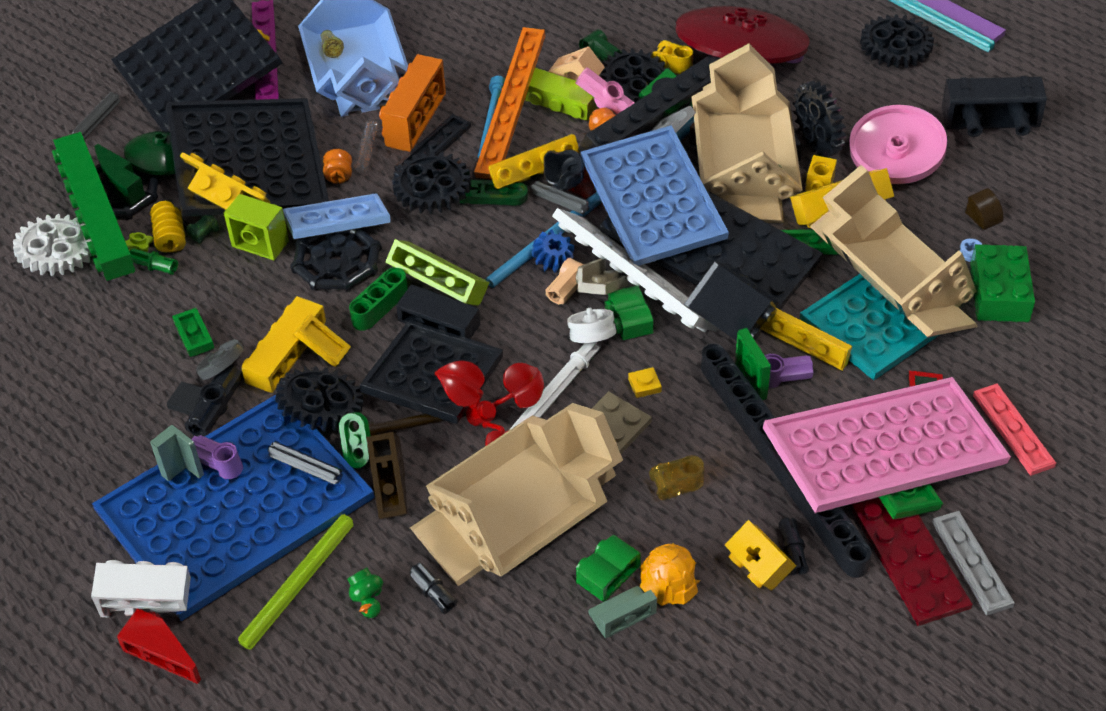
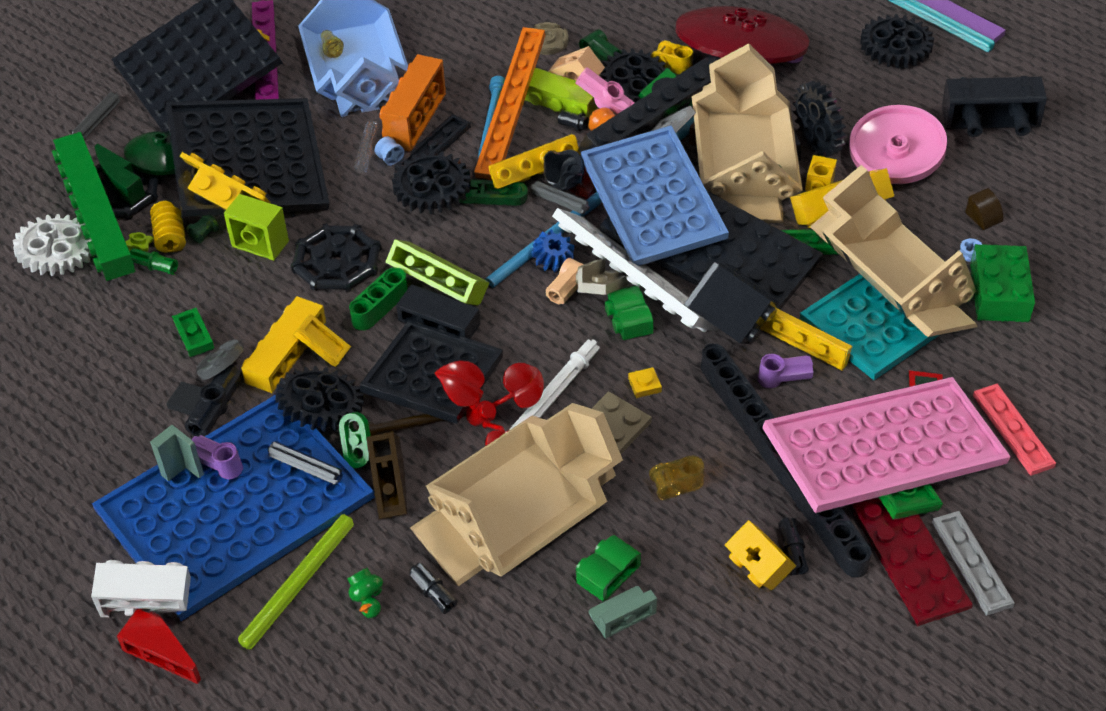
(336, 216): light blue tile -> none
(337, 166): orange piece -> none
(389, 150): none -> light blue wheel
(556, 43): none -> dark tan tile
(577, 121): none -> black pin
(591, 325): white wheel -> none
(669, 574): light orange helmet -> none
(752, 362): green tile -> none

